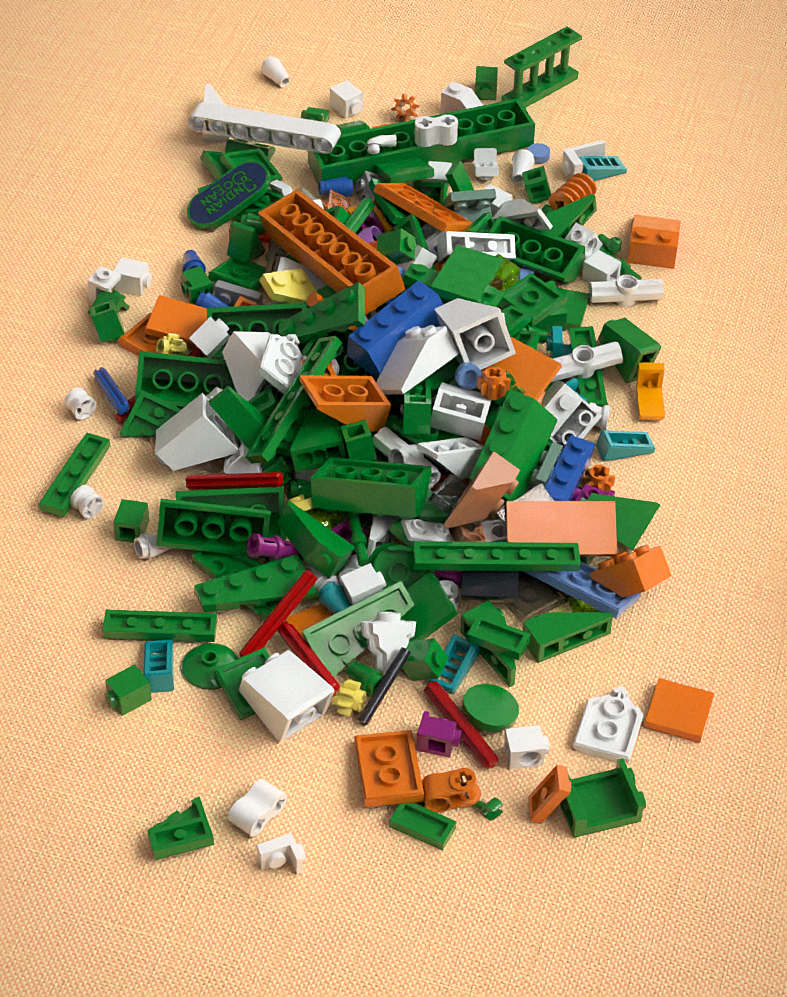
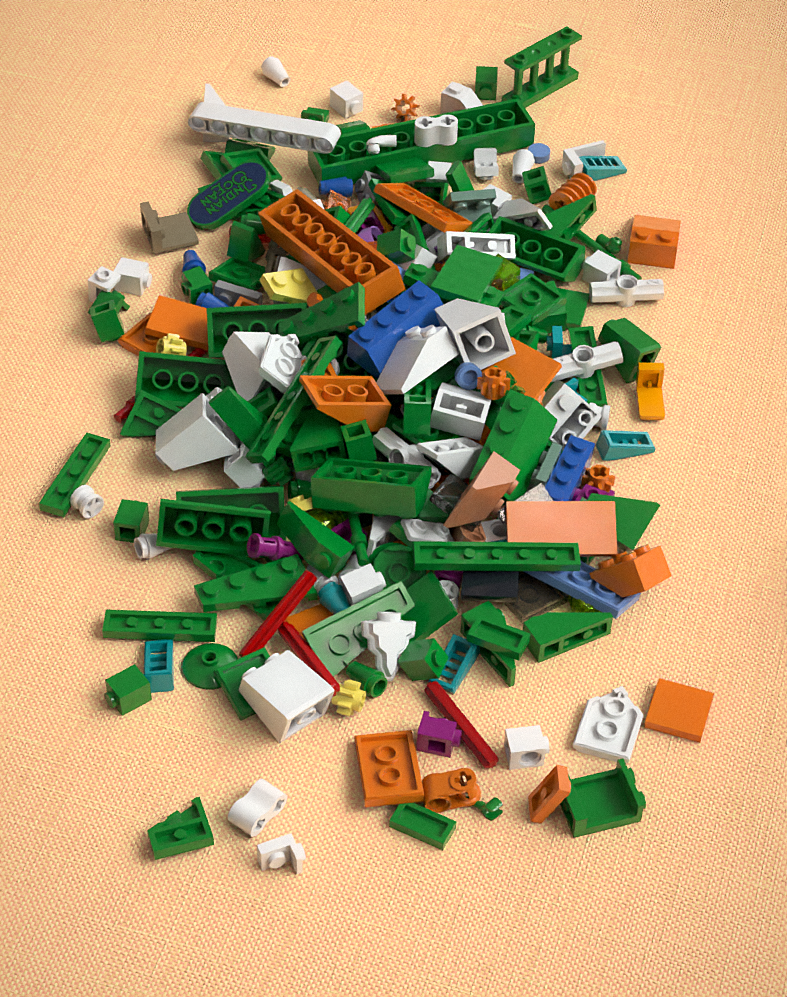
(79, 403): white wheel -> none
(111, 391): blue axle -> none
(168, 231): none -> dark tan bracket
(211, 336): white brick -> none
(238, 480): red axle -> none
(384, 686): black bar -> none
(490, 707): green tile -> none
(585, 237): white brick -> none

